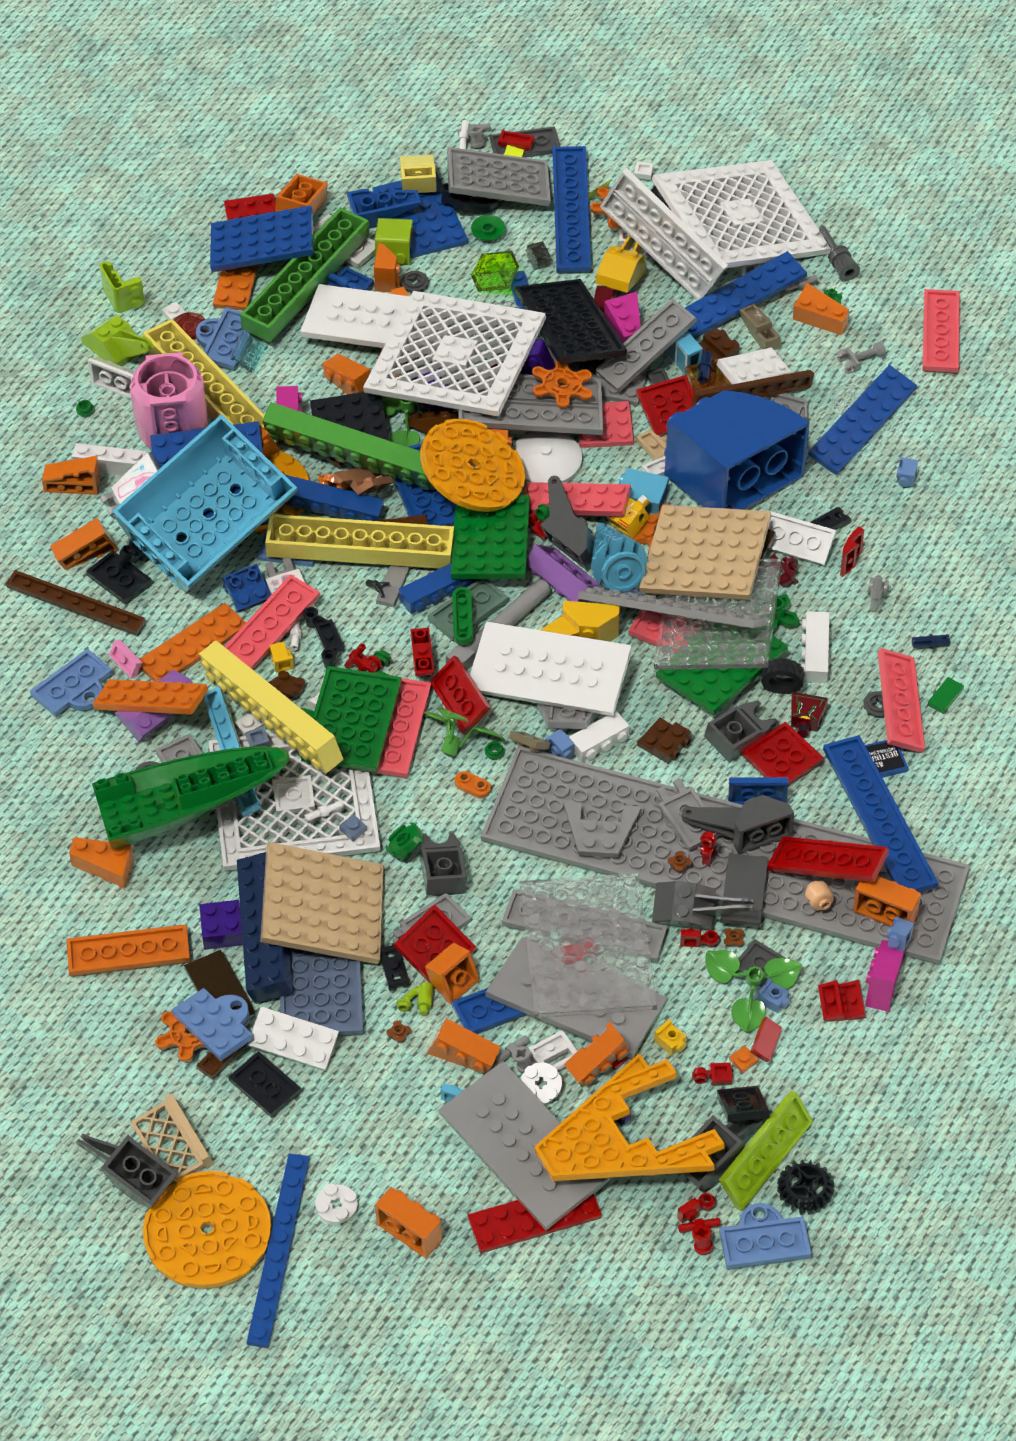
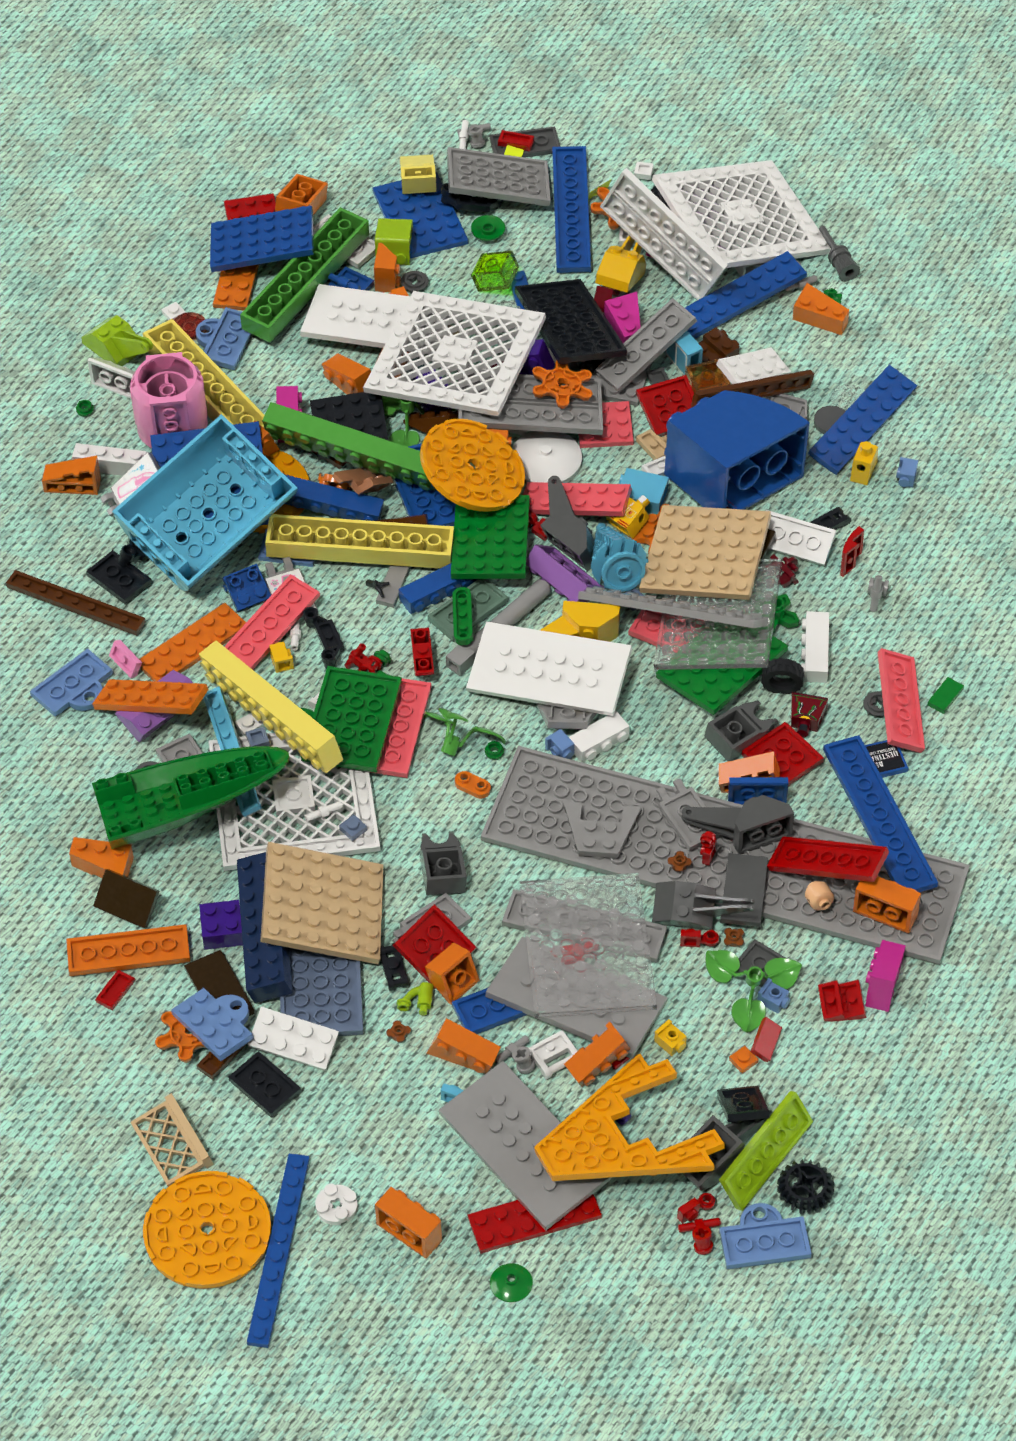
(83, 544): orange wedge -> none
(115, 990): none -> red tile
(121, 294): lime piece -> none
(126, 898): none -> dark brown tile
(131, 1168): dark grey slope -> none
(248, 352): clear light blue plate -> none
(288, 685): reddish brown piece -> none
(382, 204): blue wedge -> none
(404, 840): green plate -> none
(460, 694): red plate -> none
(514, 1290): none -> green dish
(525, 739): dark tan plate -> none
(538, 255): clear smoke brick -> none
(542, 512): green plate -> none
(549, 1074): white plate -> none
(665, 740): reddish brown plate -> none
(705, 367): dark blue axle -> none
(718, 1073): red plate -> none
(755, 766): none -> wedge
(760, 327): dark tan slope -> none
(826, 417): none -> dark grey tile
(854, 364): light grey bar -> none
(868, 456): none -> yellow torso
(900, 934): medium blue brick -> none
(930, 641): dark blue axle -> none
(941, 331): coral plate -> none

